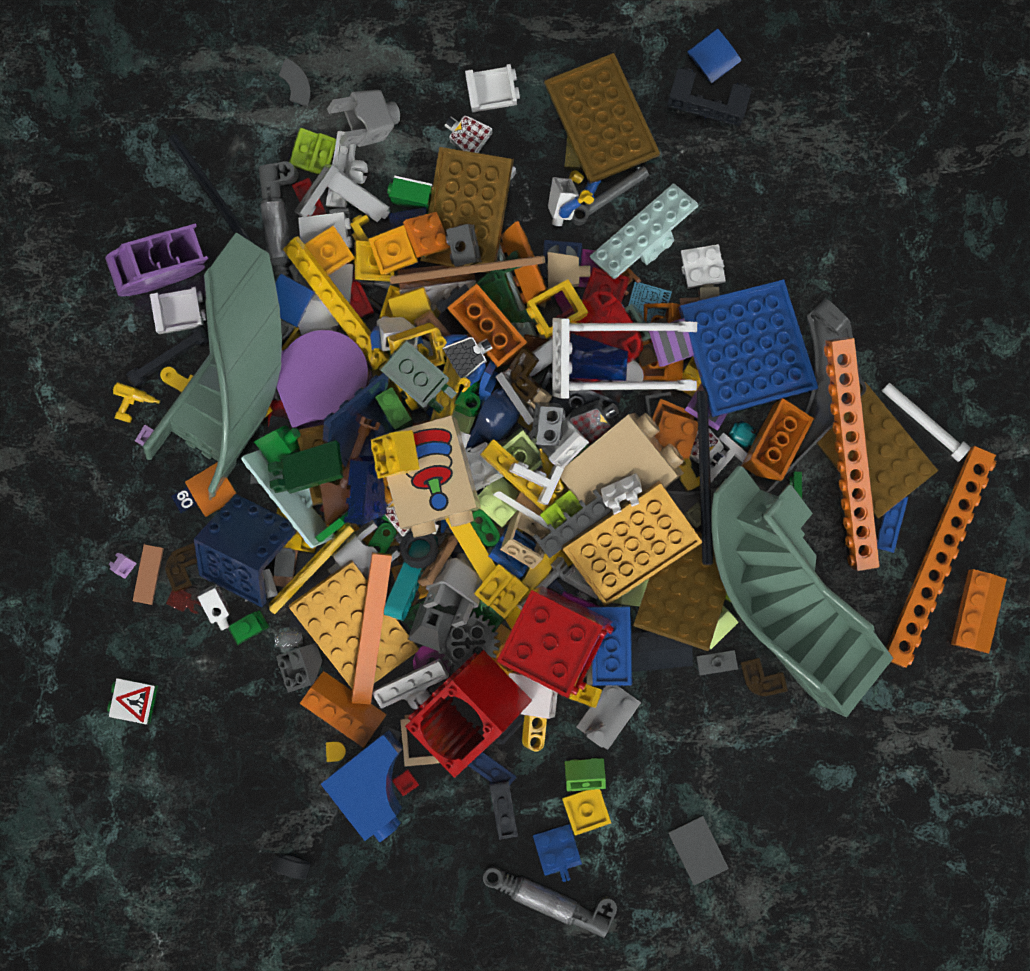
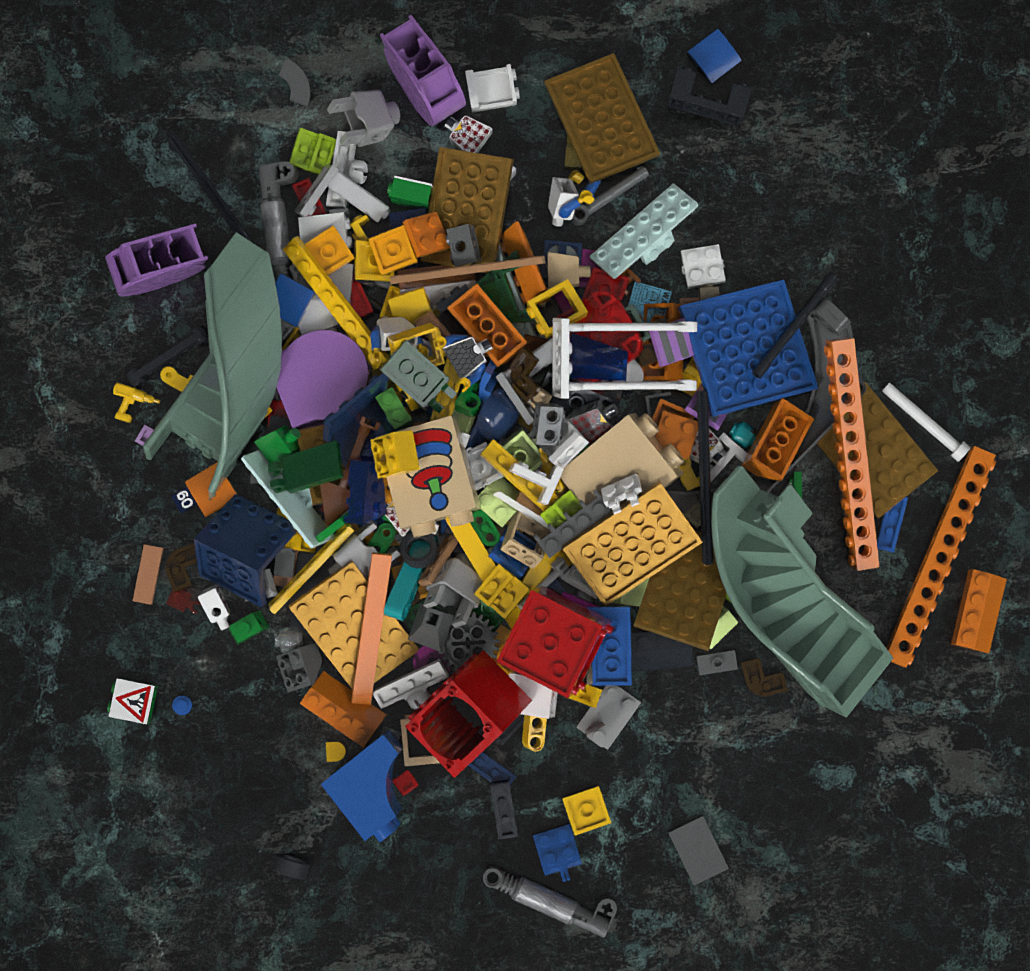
(122, 565): lavender tile -> none
(177, 310): white panel -> none
(182, 705): none -> blue plate
(422, 72): none -> medium lavender brick
(585, 774): bright green brick -> none
(823, 288): none -> black piece

